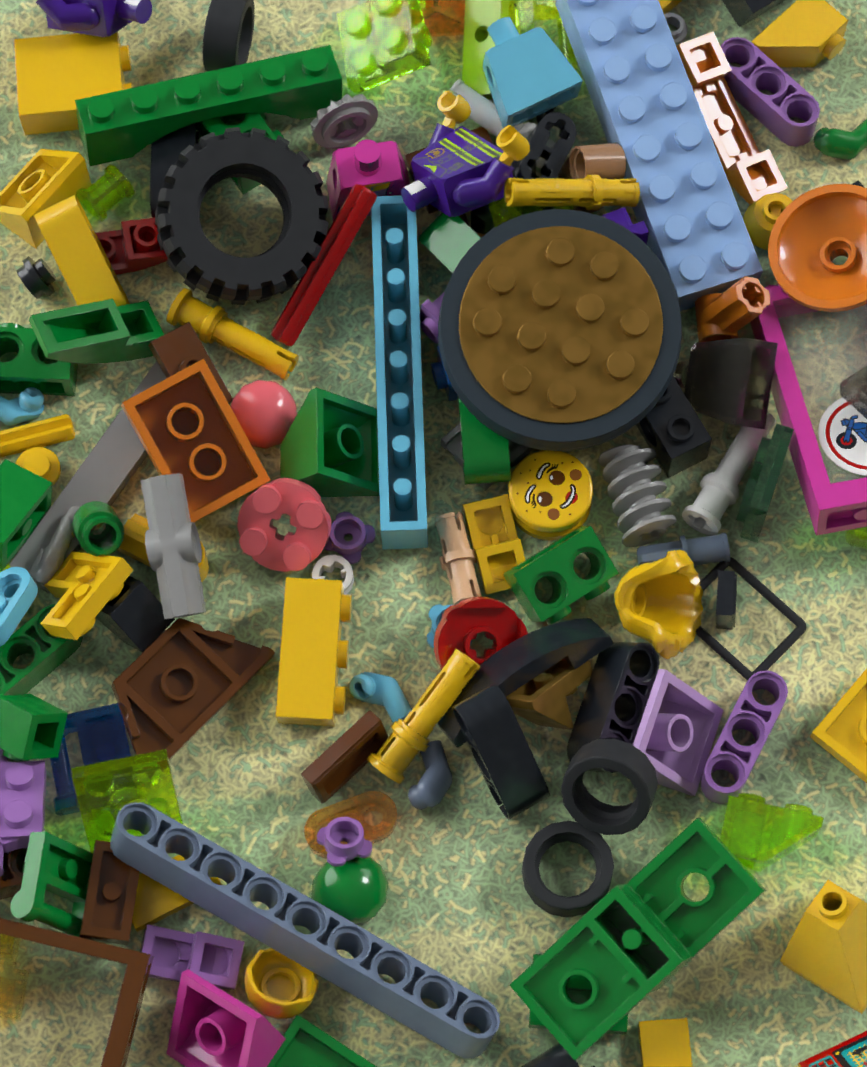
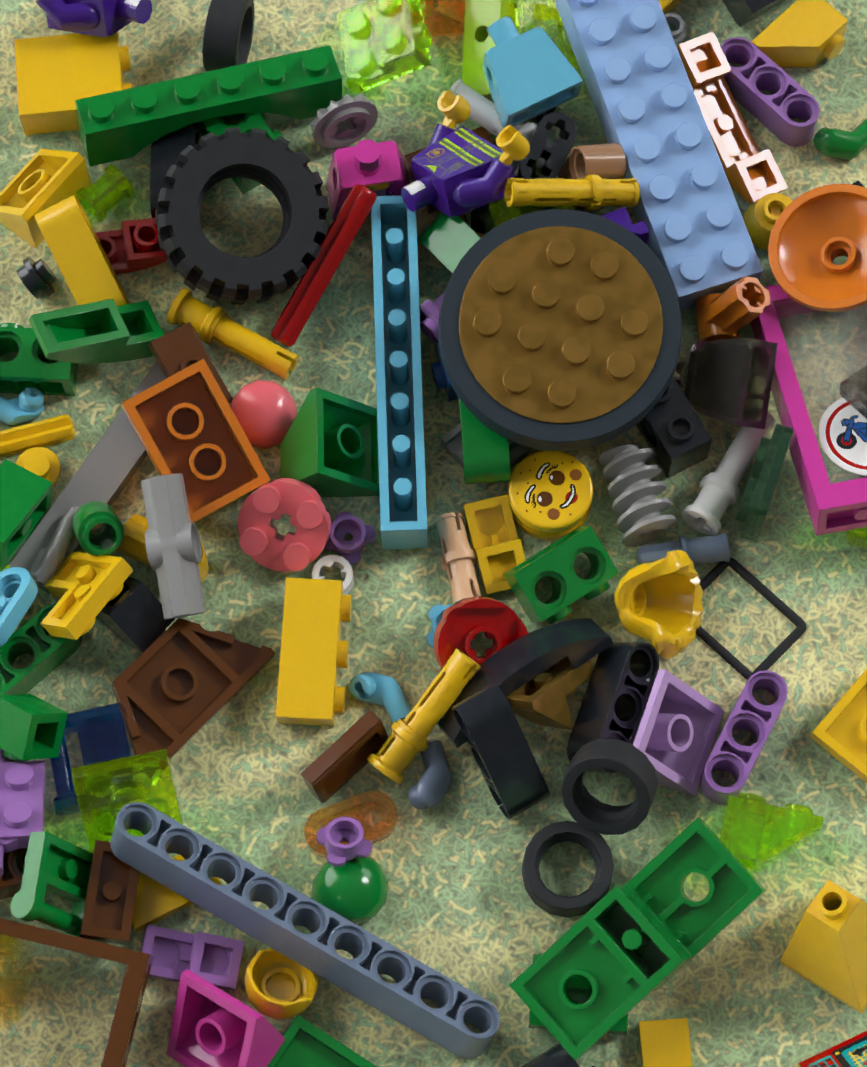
(726, 599): black tile -> none

